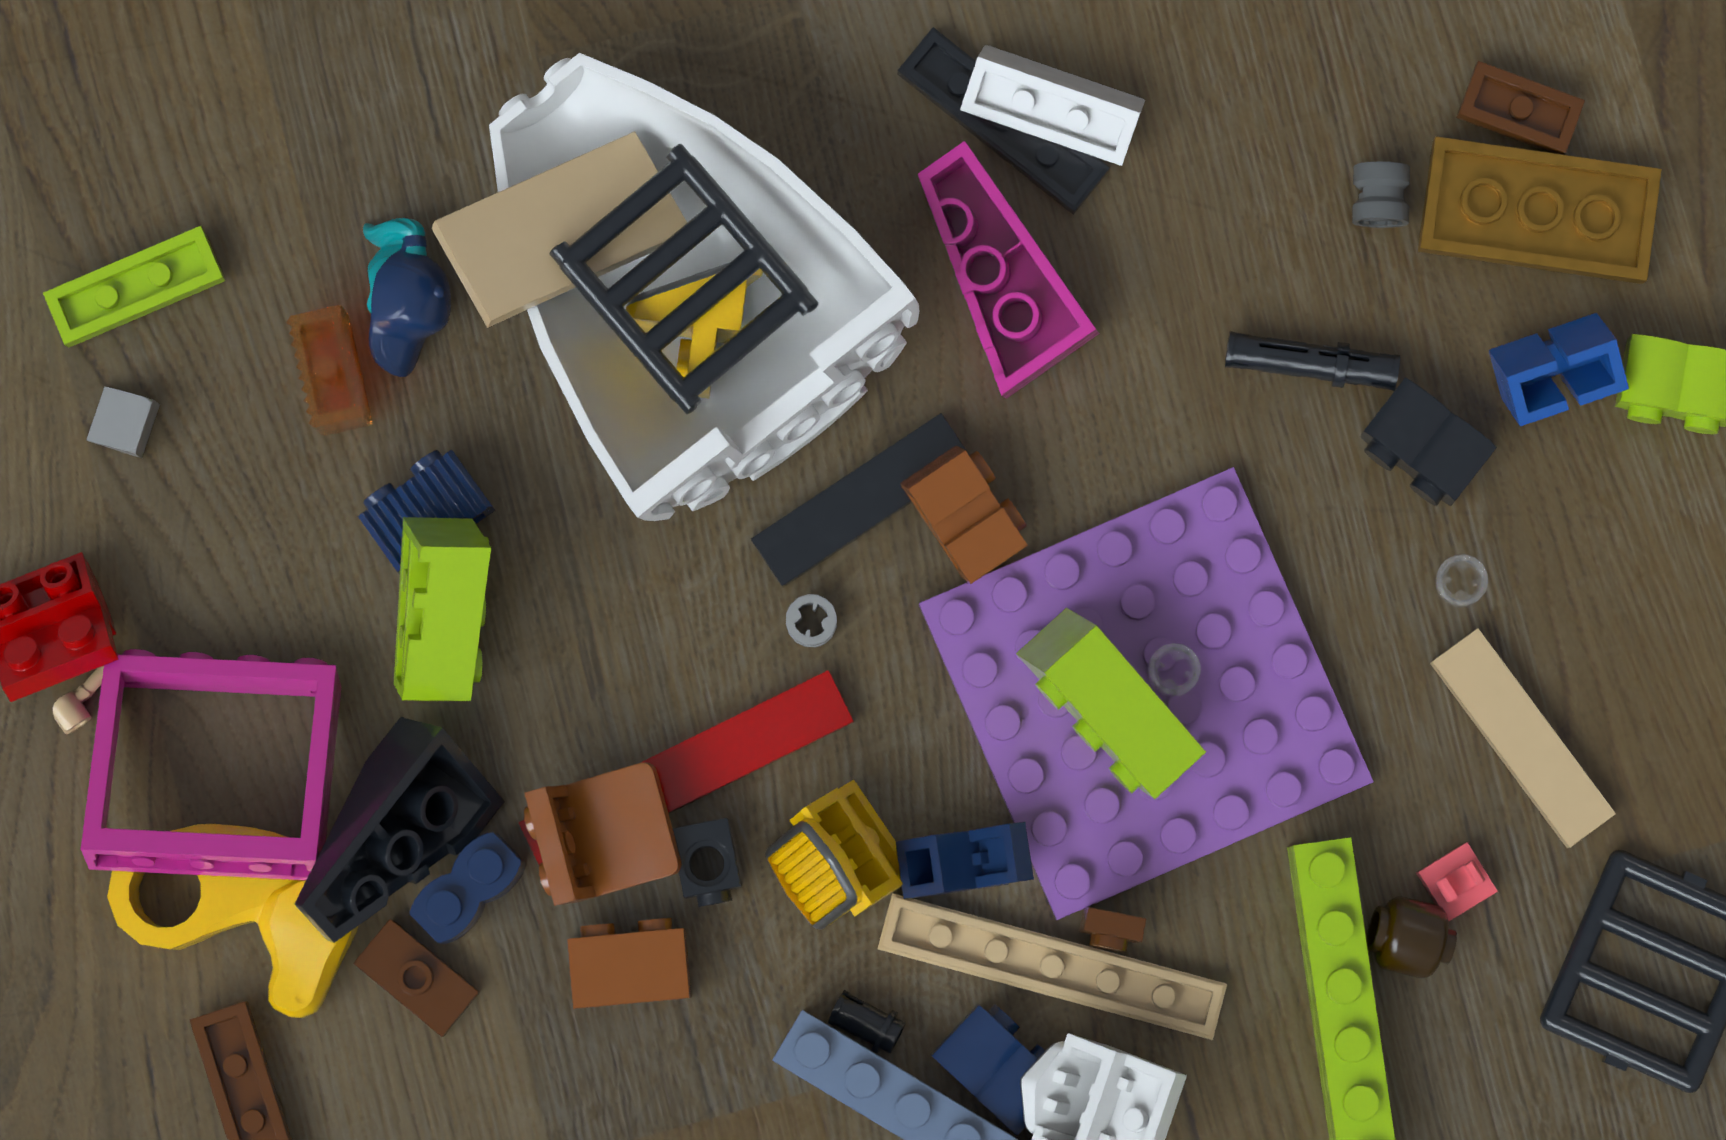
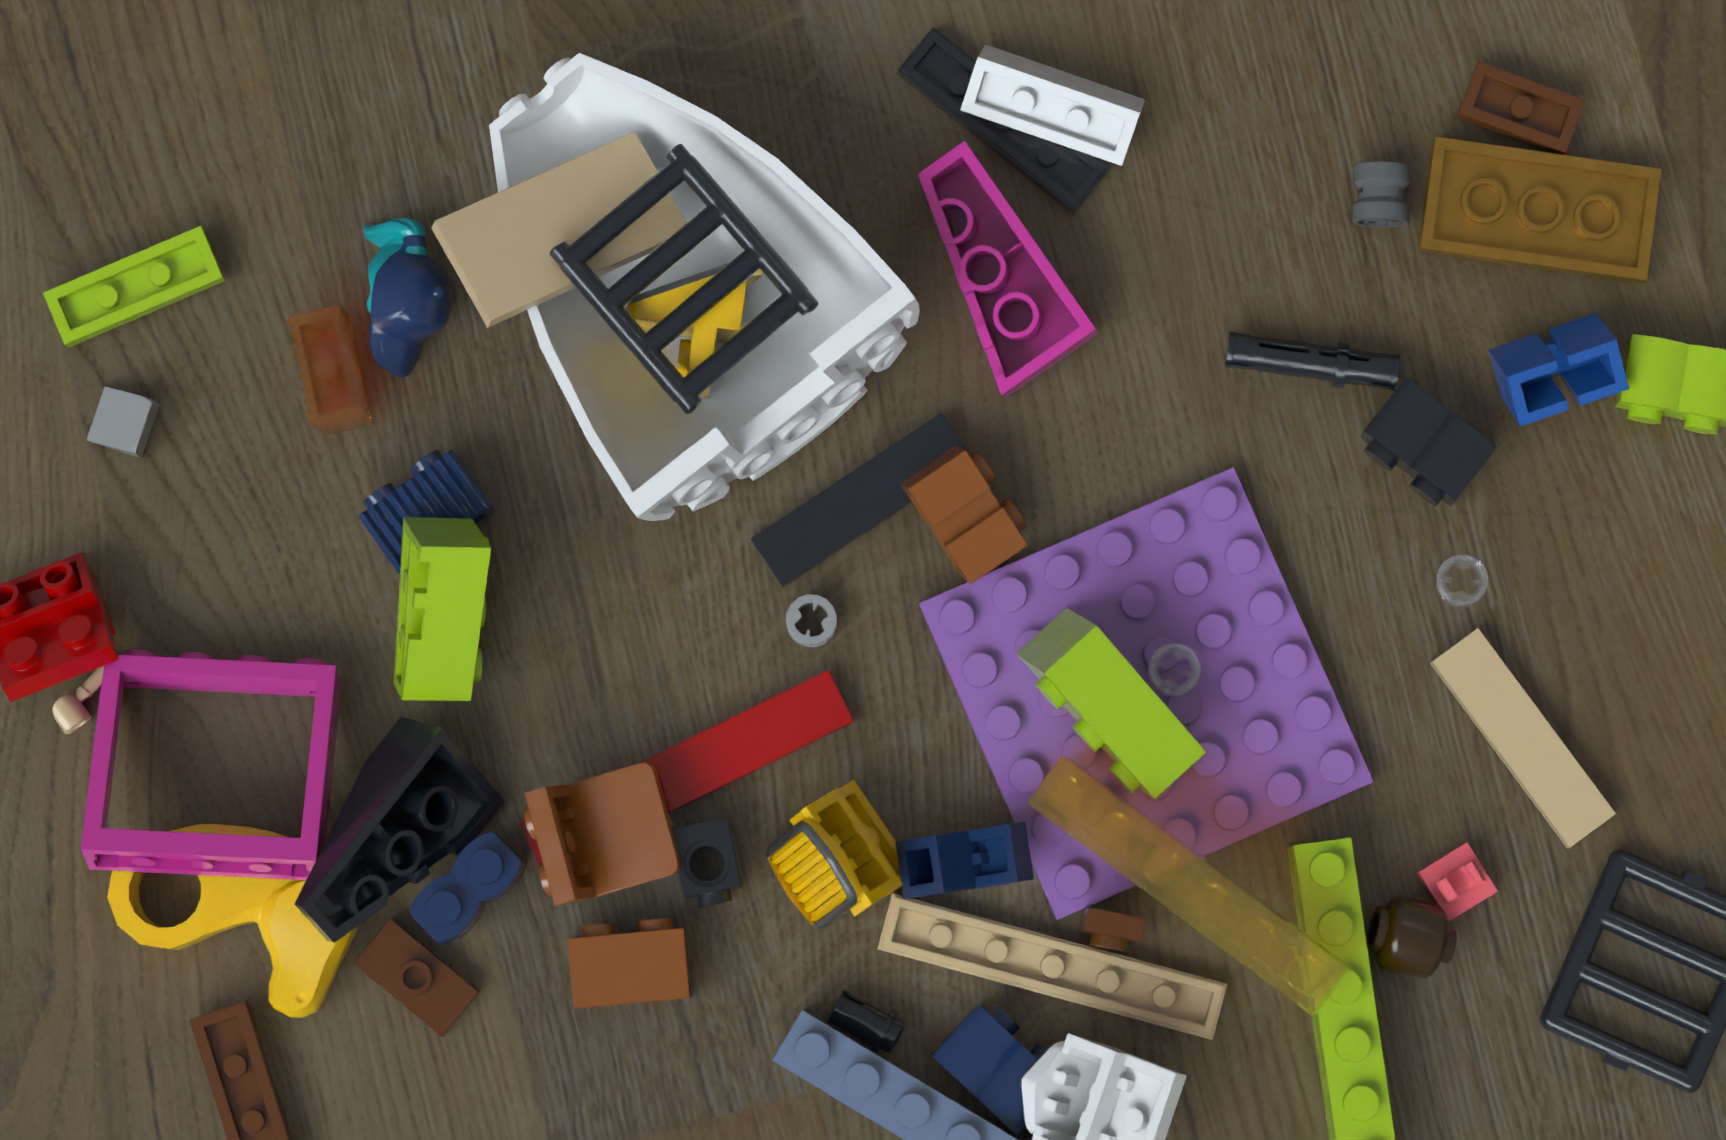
(1189, 885): none -> clear yellow brick

